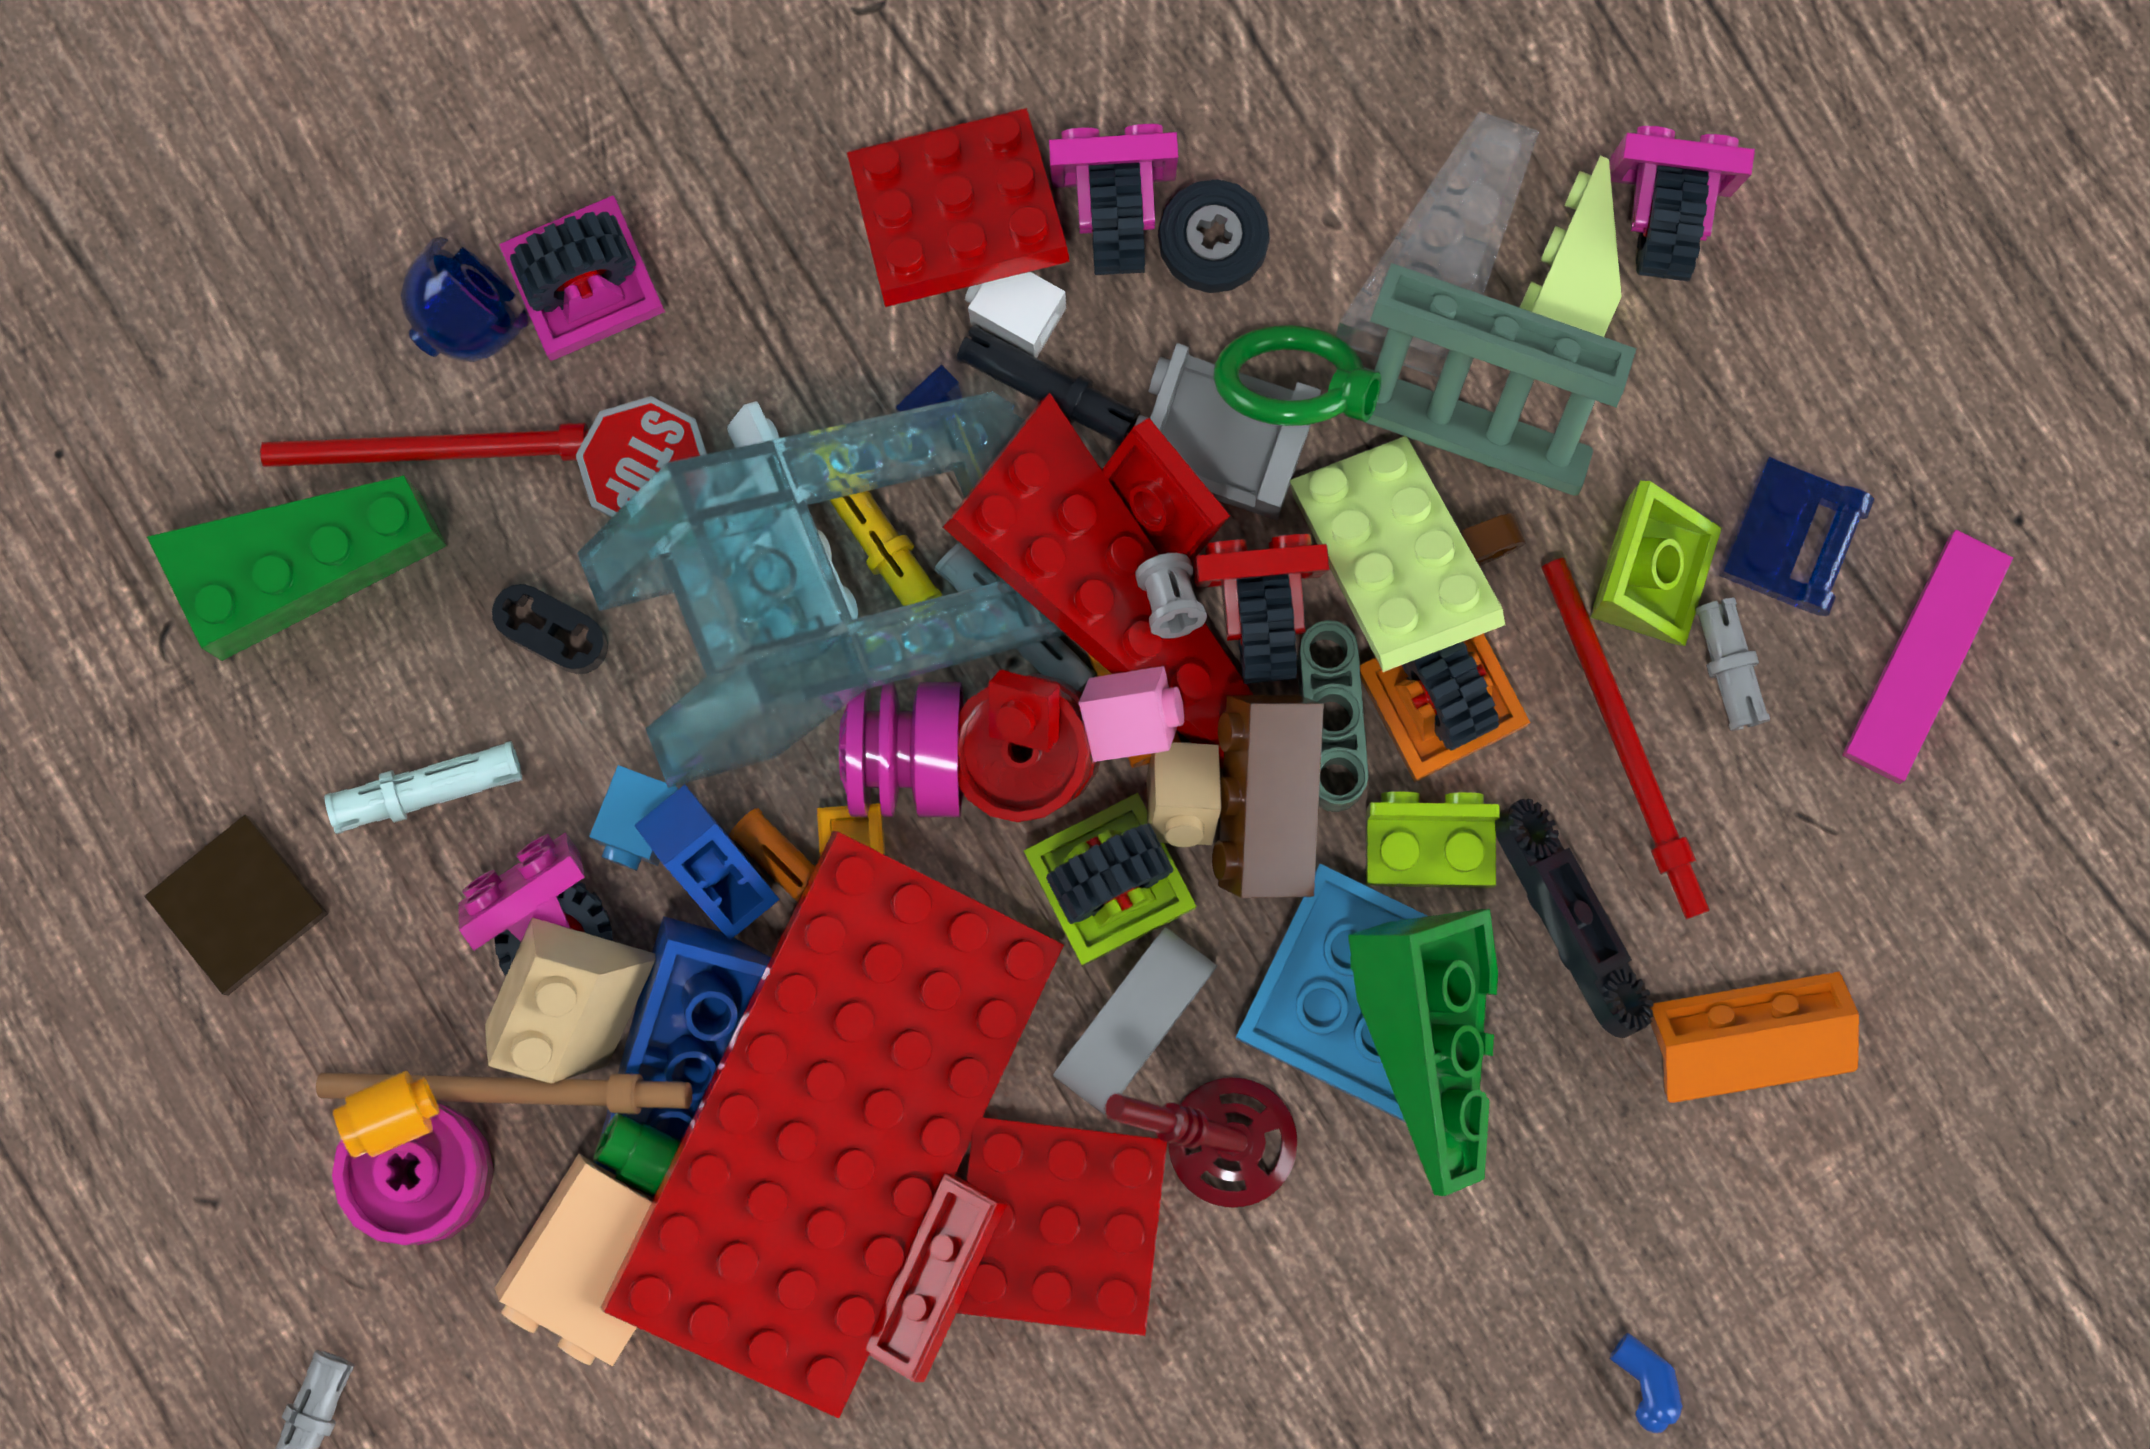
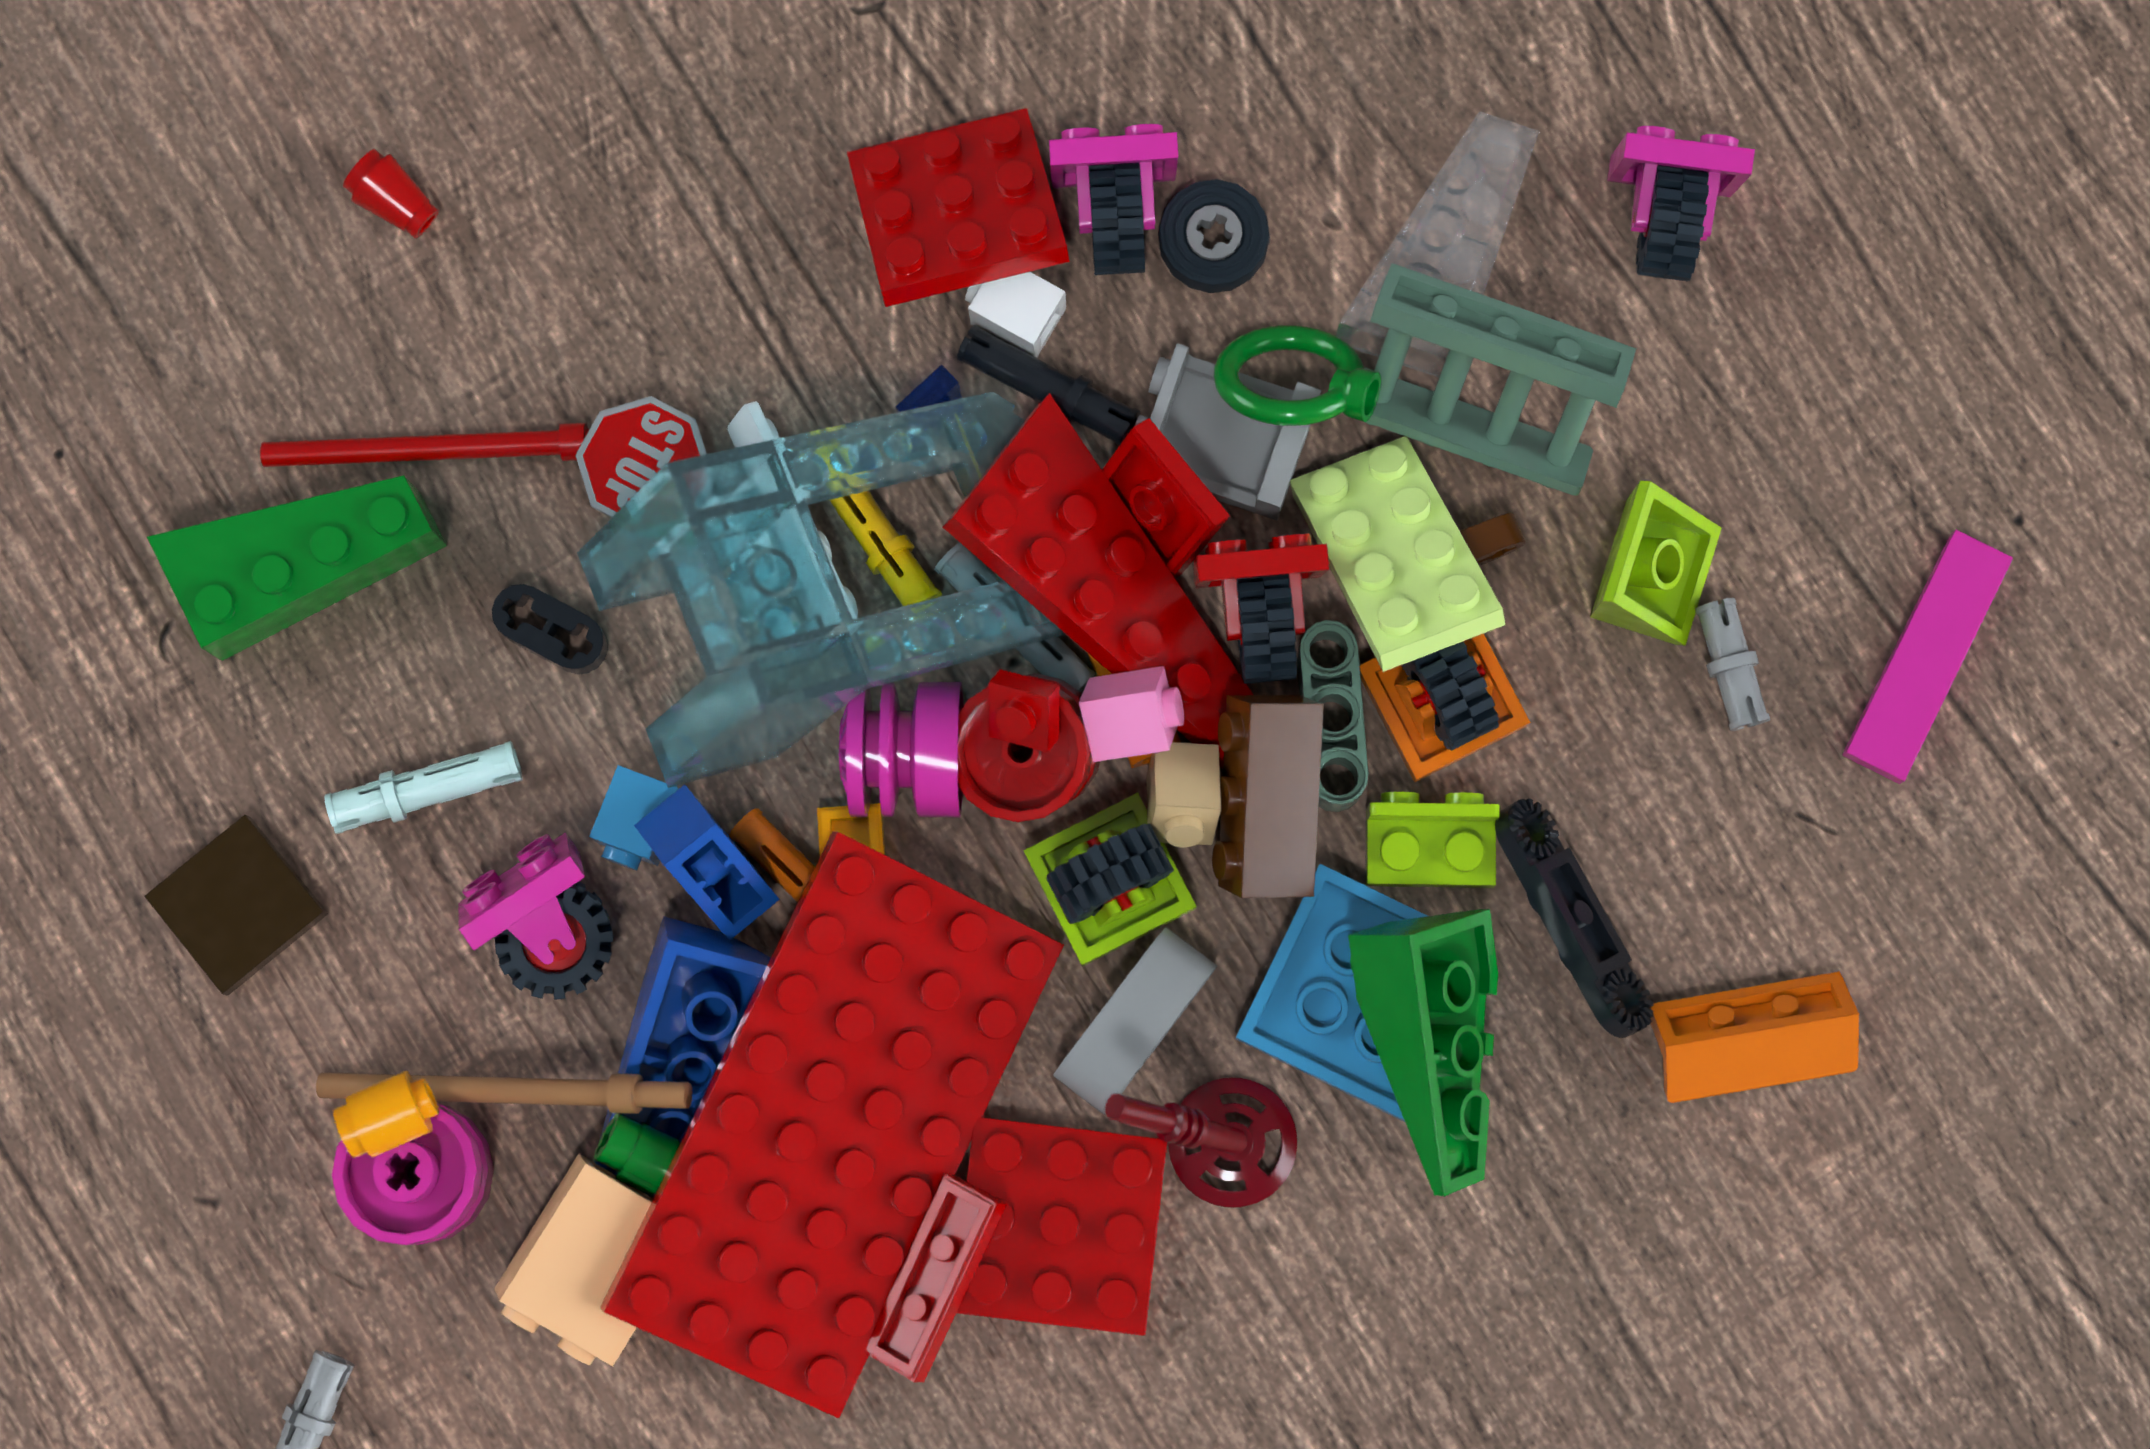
(390, 193): none -> red cone
(458, 305): clear blue cylinder -> none
(564, 1003): tan slope -> none
(581, 278): plate -> none
(1170, 595): light grey bush -> none
(1583, 259): yellowish green slope -> none
(1657, 1381): blue arm -> none
(1672, 853): red bar -> none
(1777, 527): clear blue plate -> none

